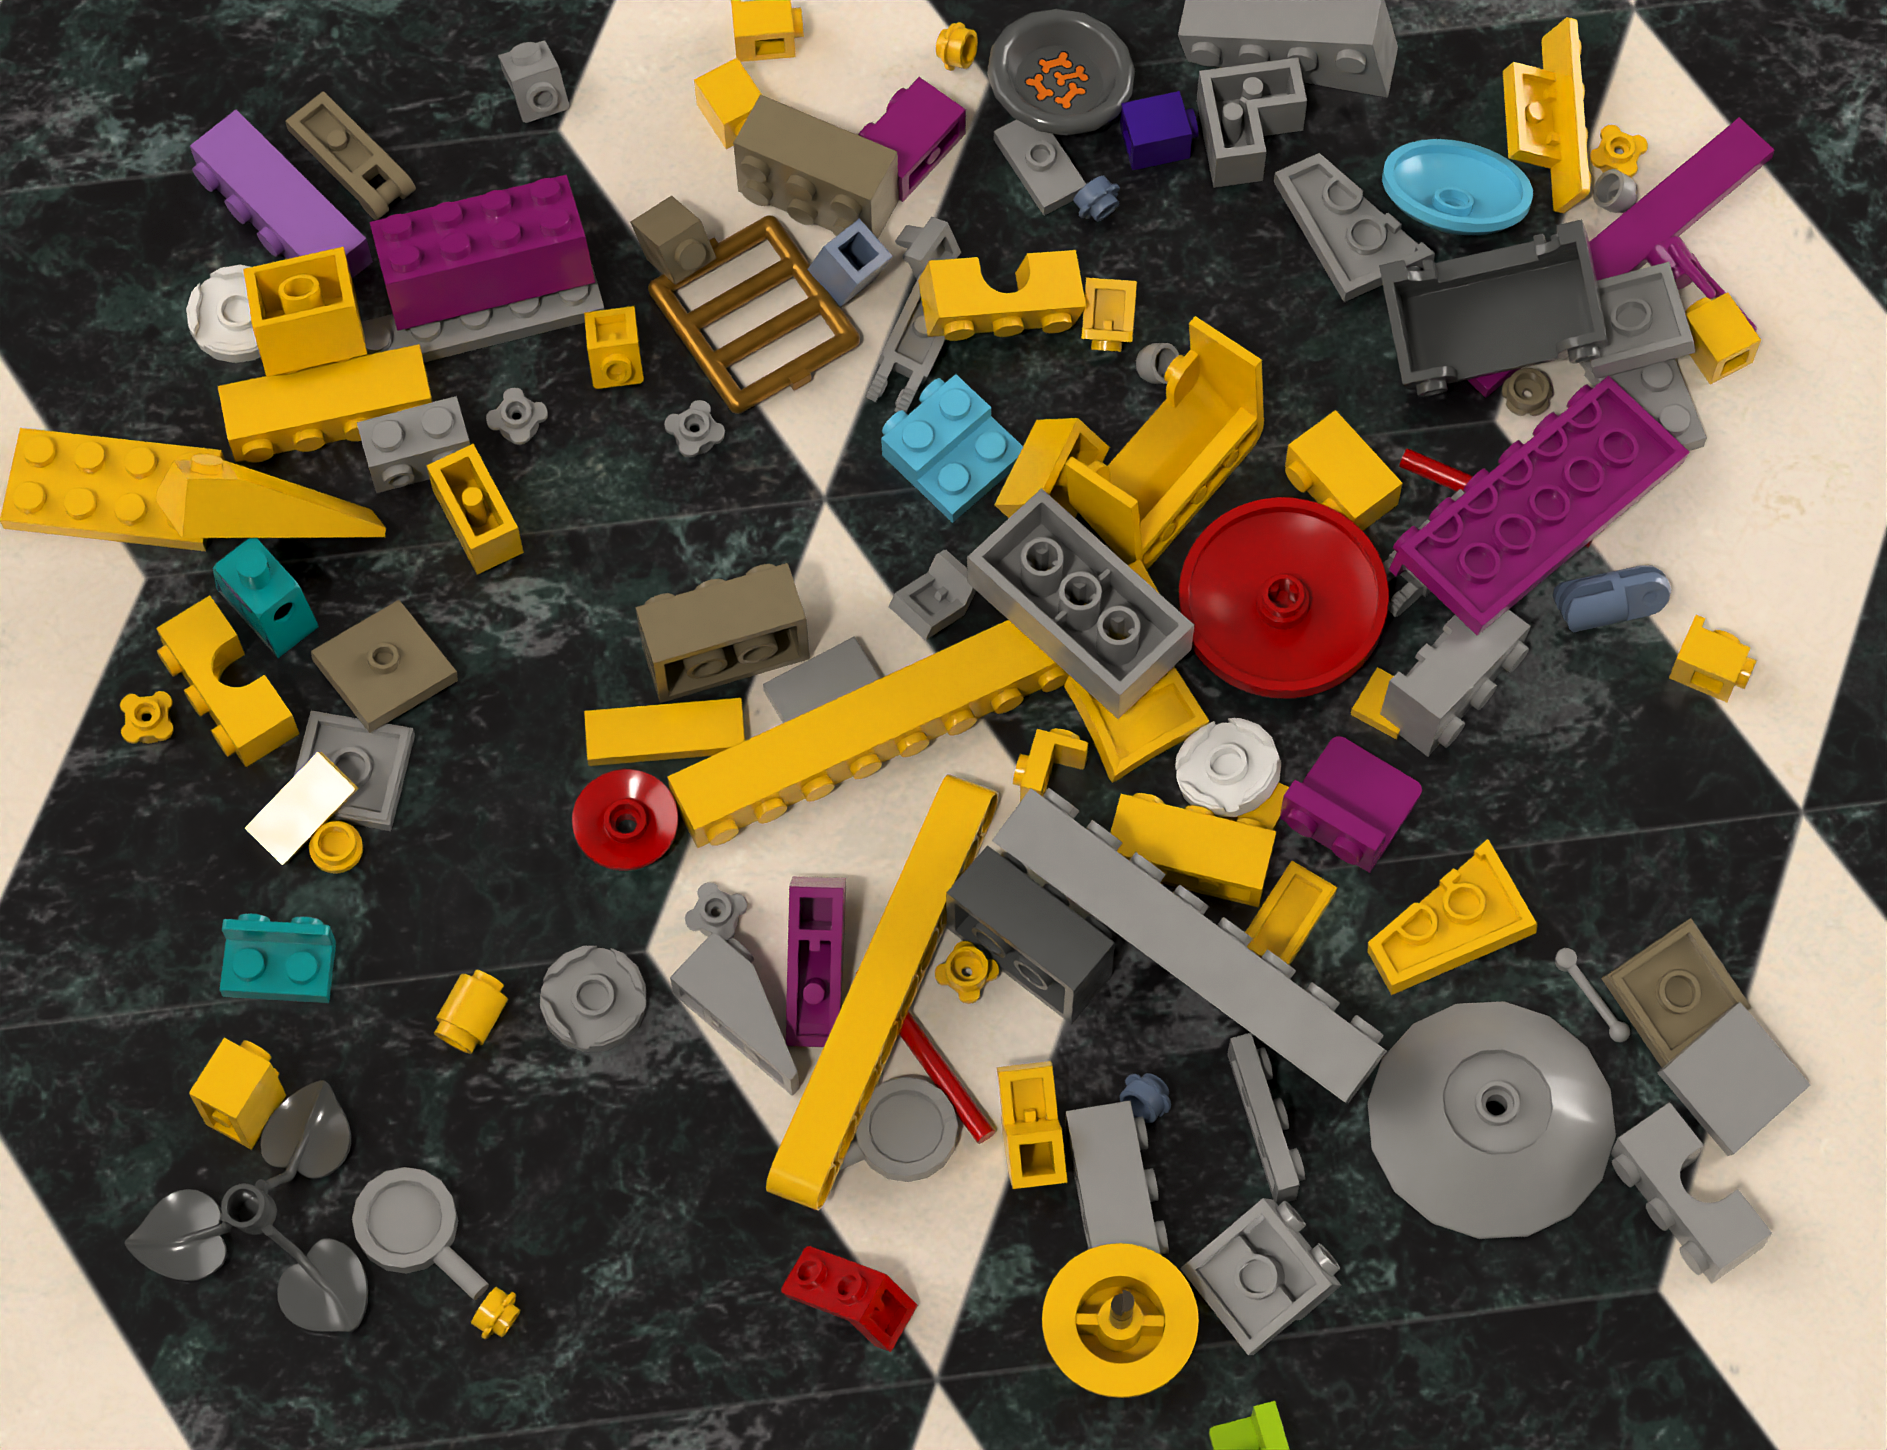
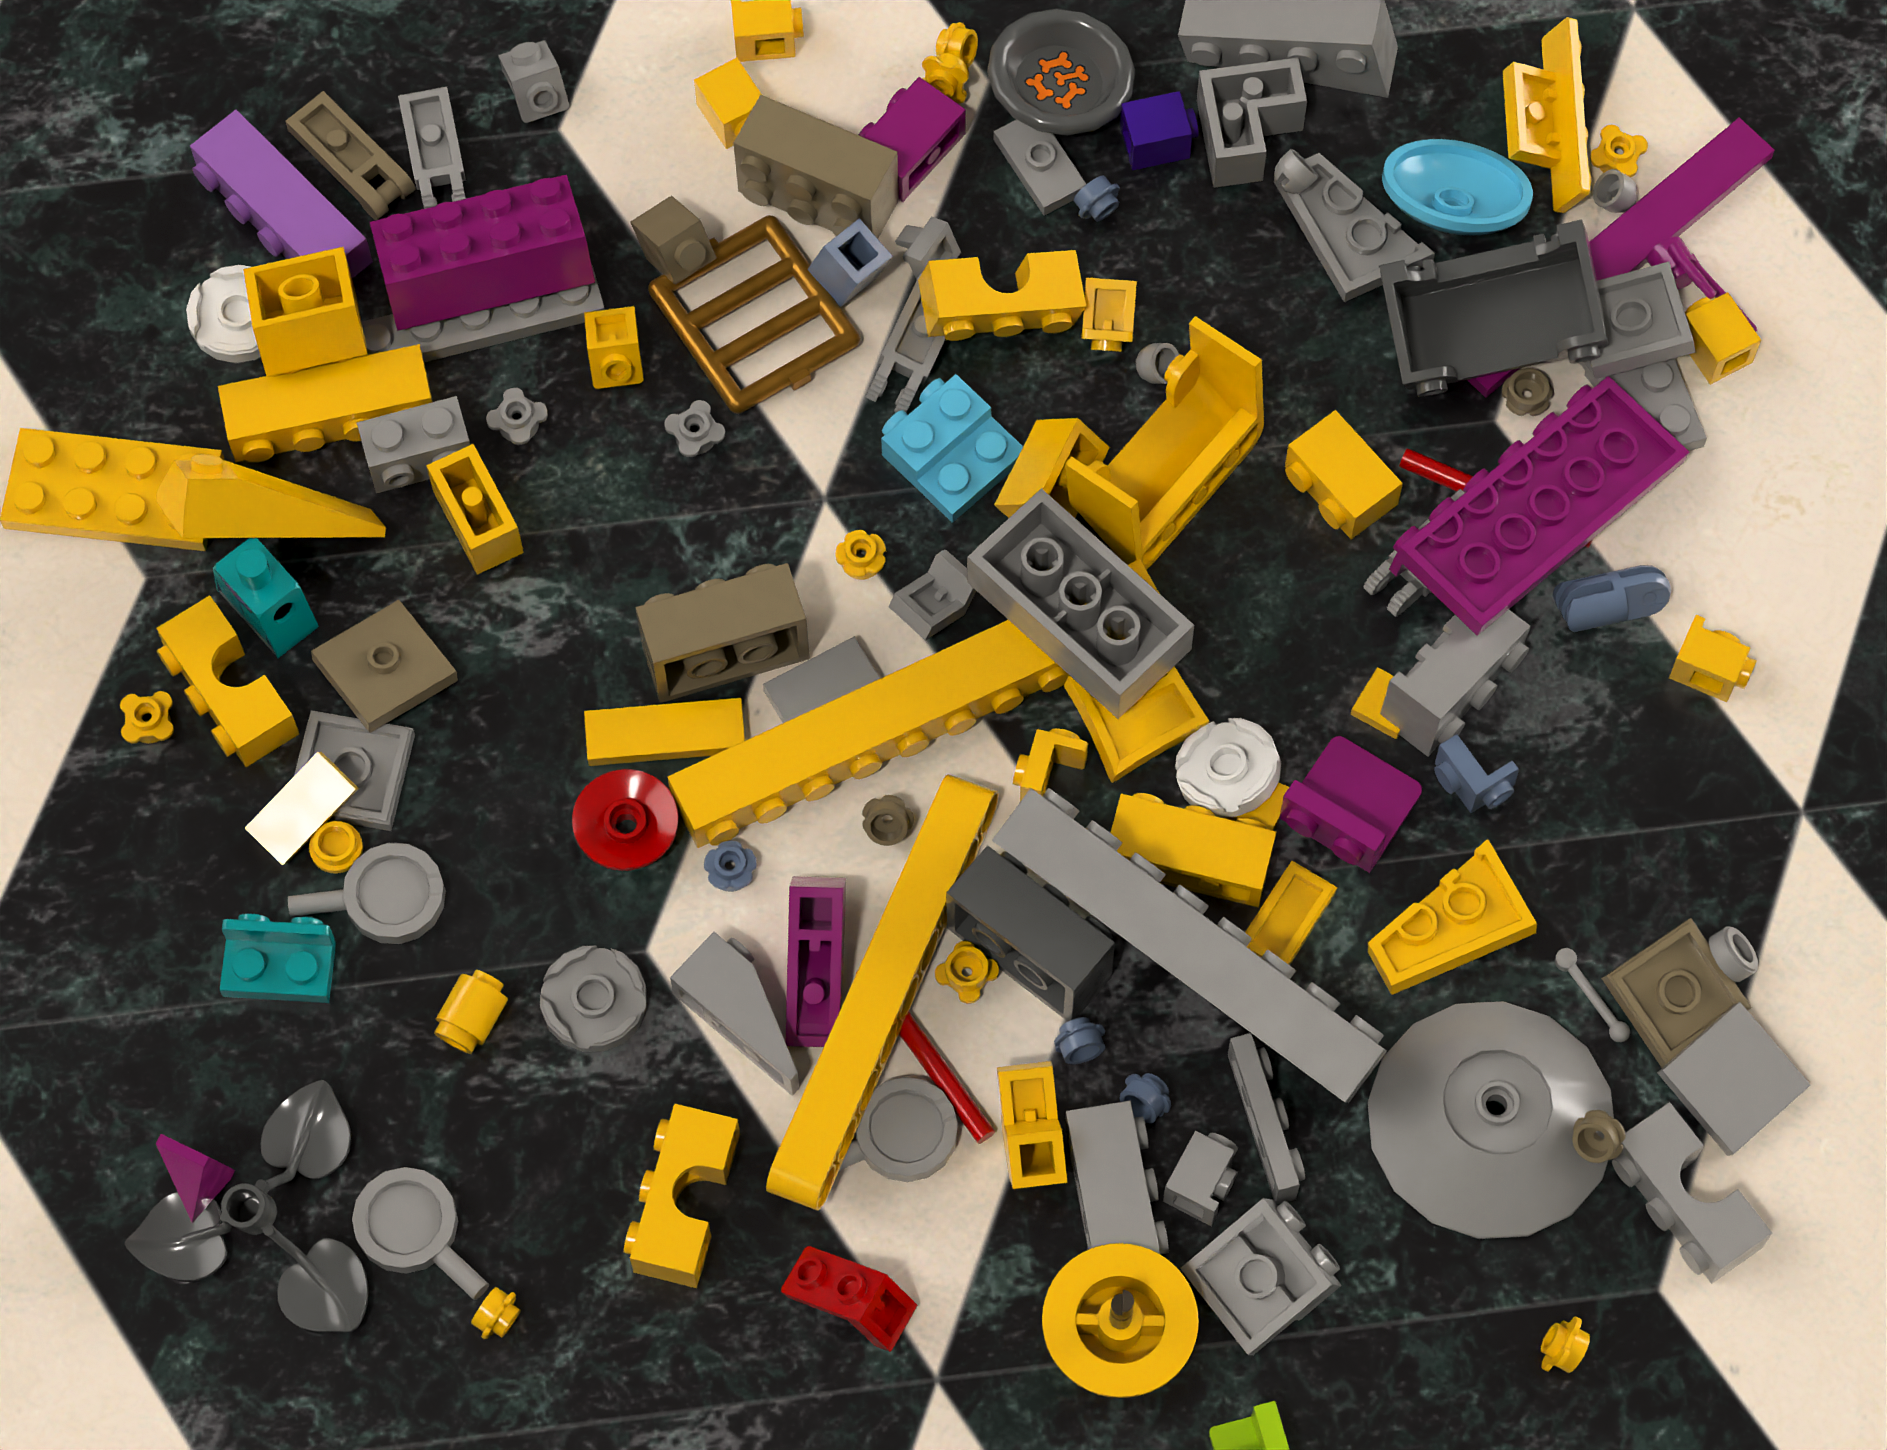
(193, 1174): none -> magenta slope
(238, 1091): yellow brick -> none
(388, 892): none -> light grey piece
(432, 143): none -> light grey hinge
(691, 1149): none -> yellow arch
(709, 899): light grey plate -> none
(731, 879): none -> sand blue plate
(861, 567): none -> yellow plate
(883, 831): none -> dark tan plate
(947, 75): none -> yellow plate
(1080, 1040): none -> sand blue plate
(1201, 1176): none -> light grey brick
(1284, 597): red dish -> none
(1297, 170): none -> light grey hinge
(1462, 774): none -> sand blue bracket
(1564, 1345): none -> yellow plate
(1590, 1144): none -> dark tan plate
(1733, 953): none -> light grey tile

